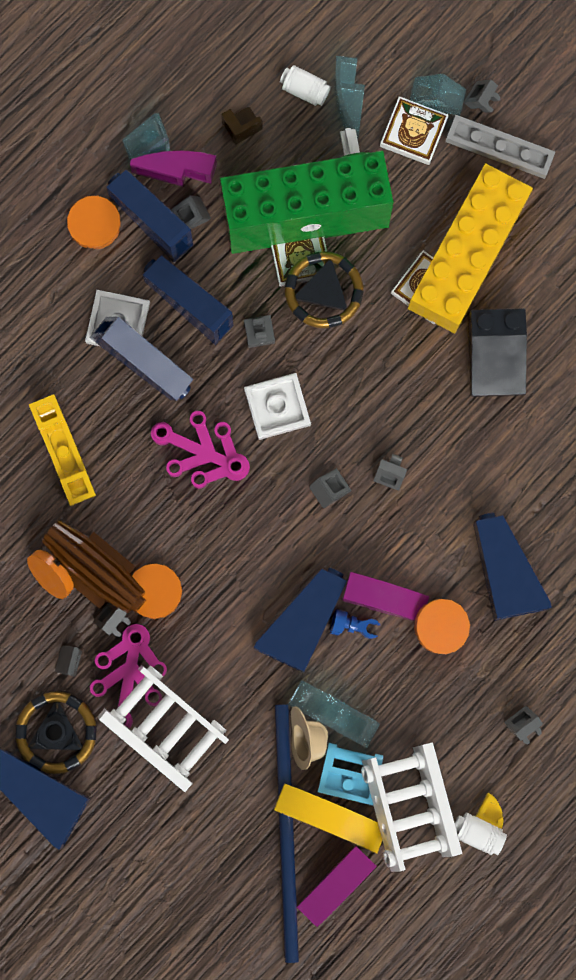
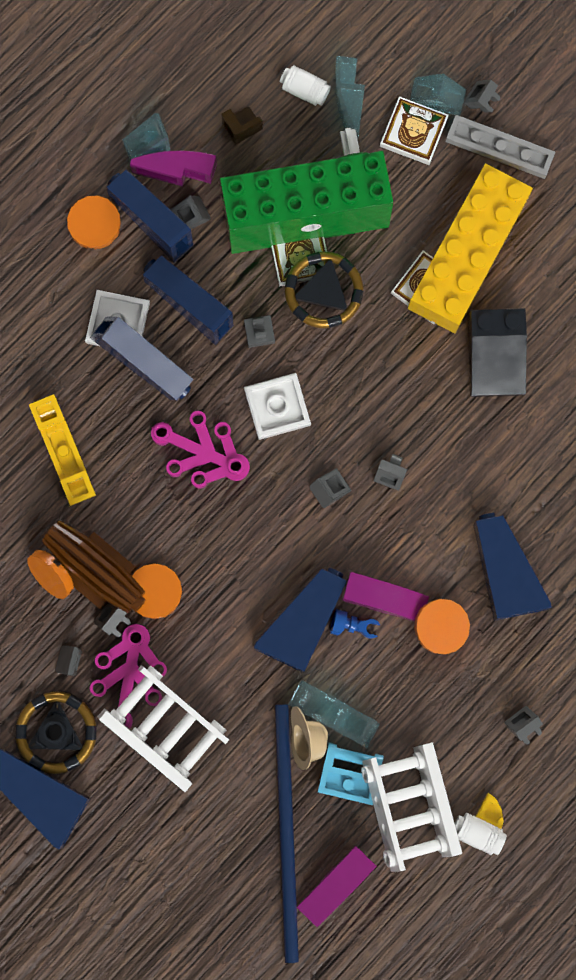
(329, 817): yellow slope -> none

